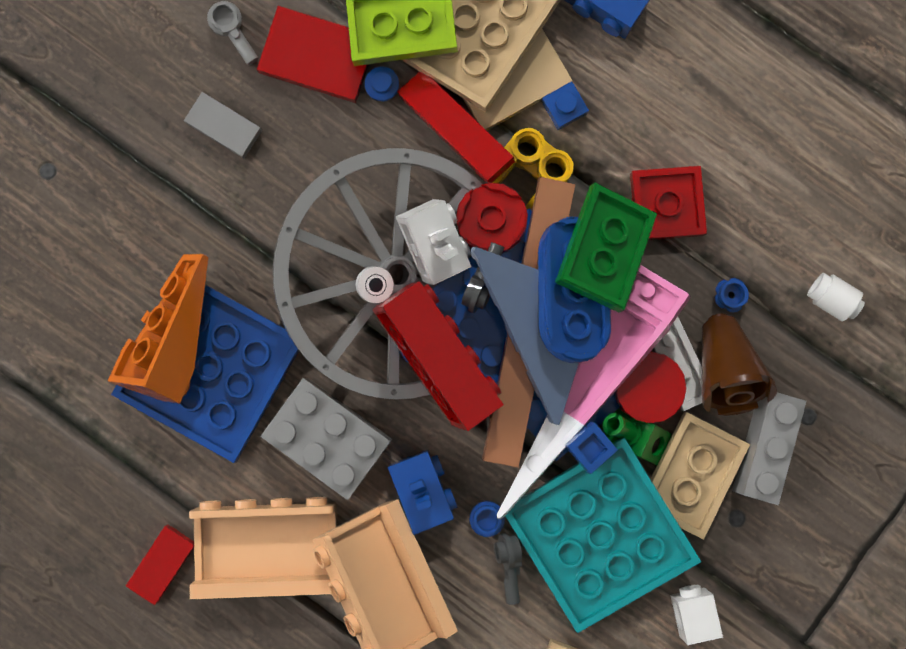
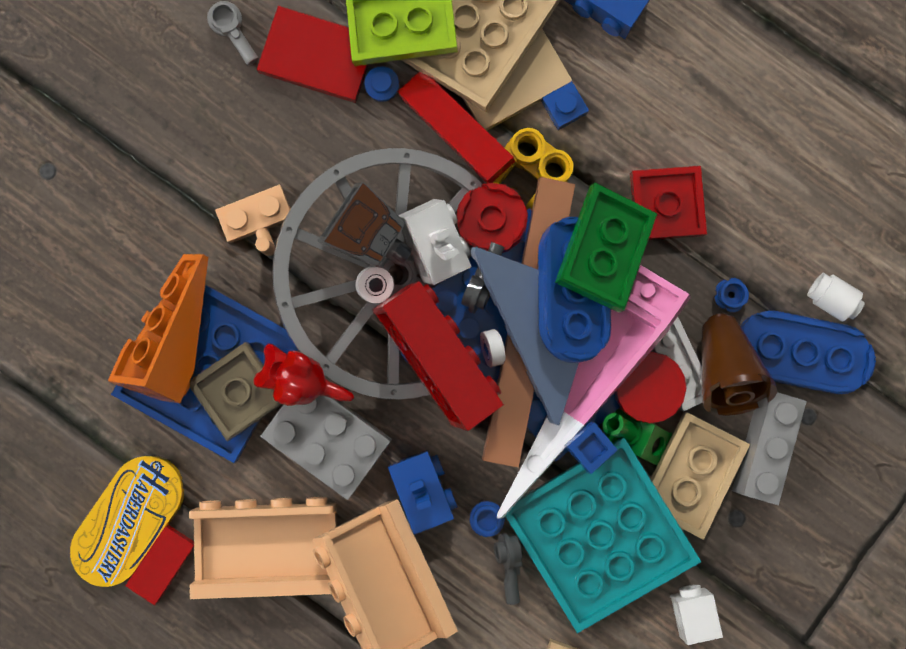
(126, 520): none -> yellow tile
(223, 125): light grey tile -> none
(230, 392): none -> dark tan tile
(255, 216): none -> light nougat plate
(296, 378): none -> red animal
(366, 229): none -> torso
(492, 348): none -> white tile
(811, 351): none -> blue tile

